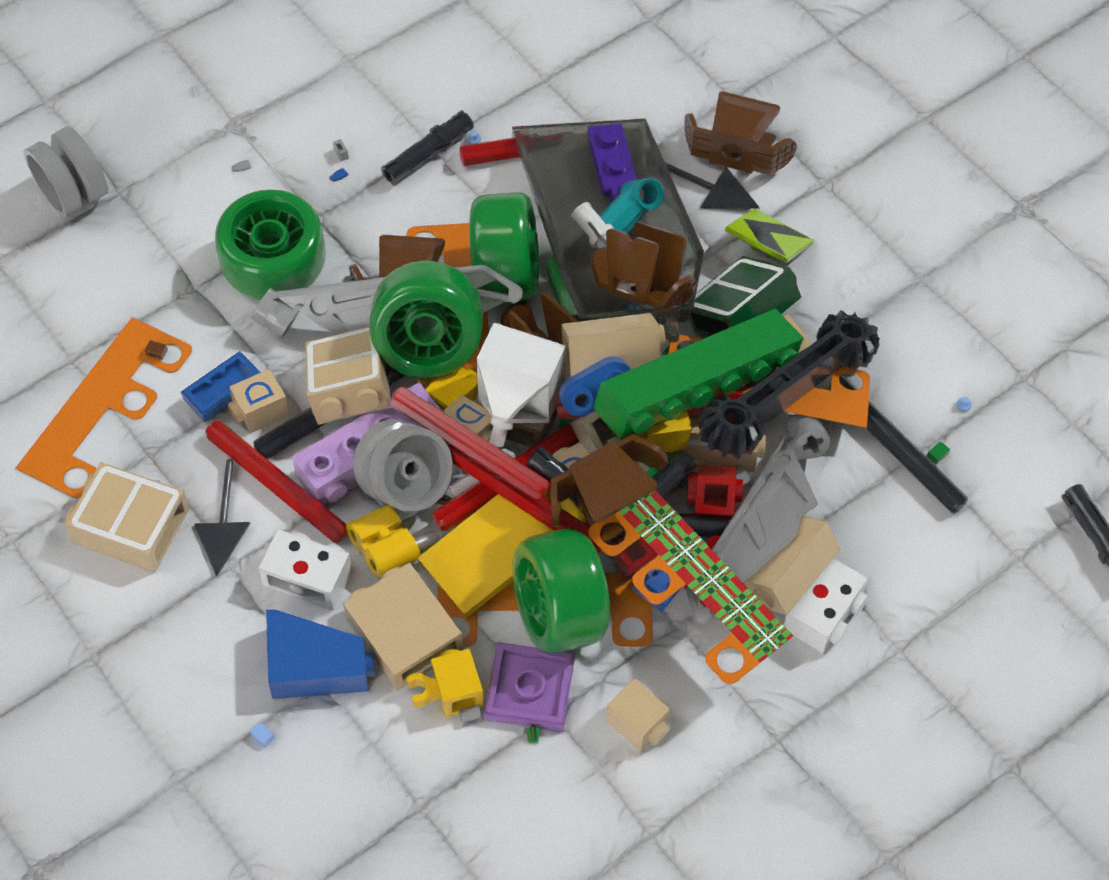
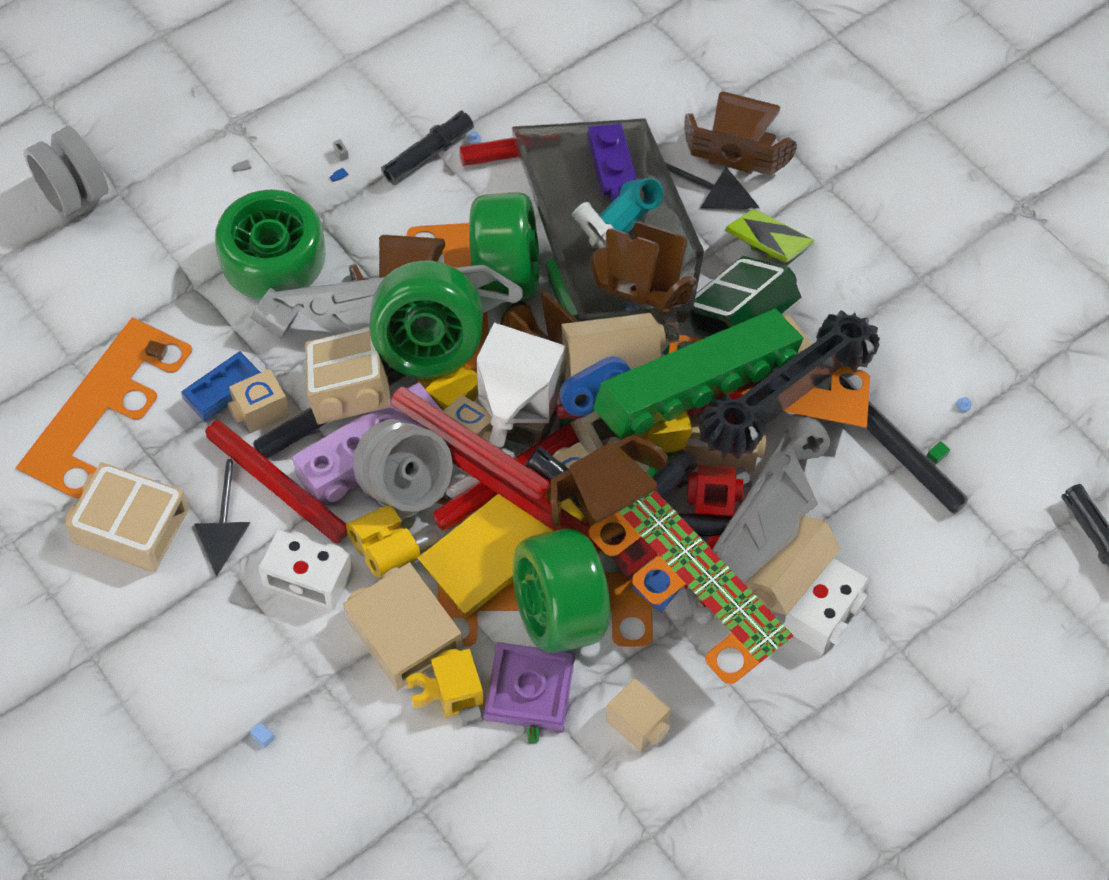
(314, 658): blue slope -> none

